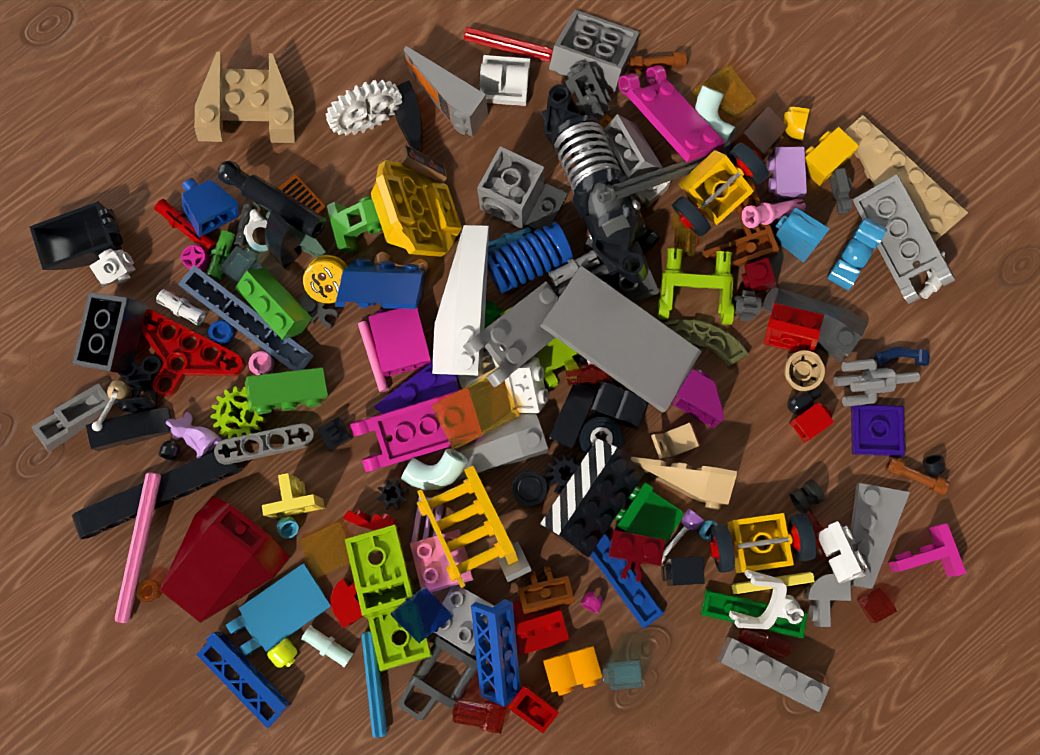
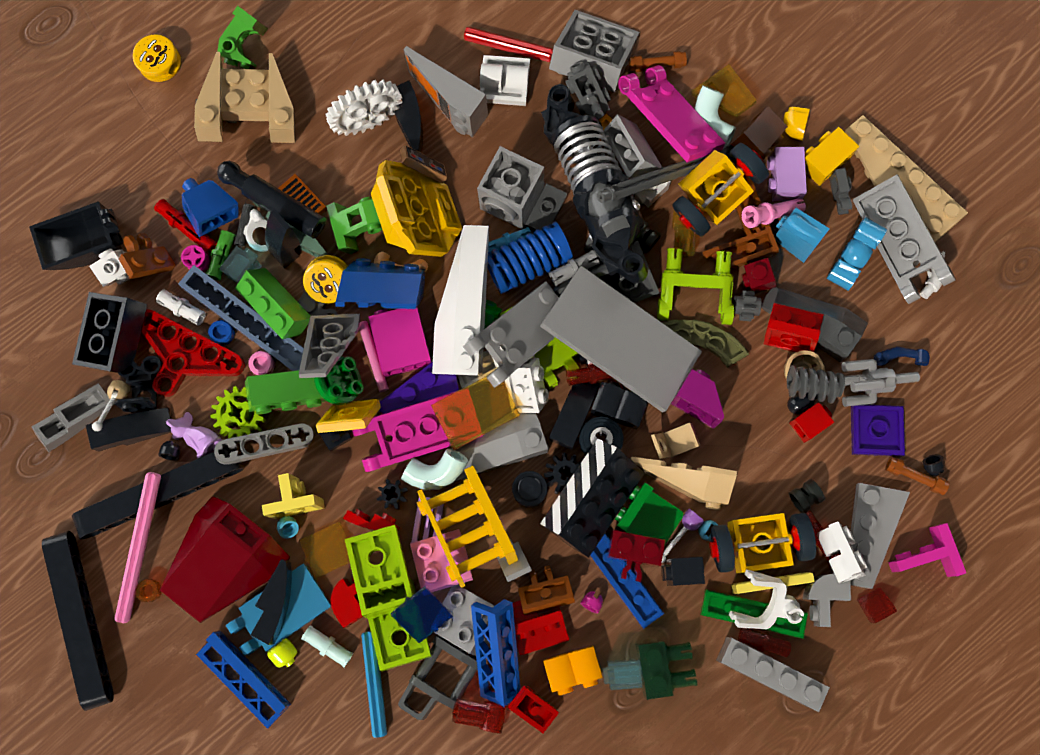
(77, 621): none -> black beam
(144, 261): none -> dark orange hinge
(156, 58): none -> yellow head
(232, 39): none -> bright green tile
(274, 603): none -> black slope
(326, 342): none -> light grey wedge
(341, 383): none -> green tile
(348, 416): none -> yellow tile
(655, 673): none -> clear green brick
(815, 383): none -> dark grey piece

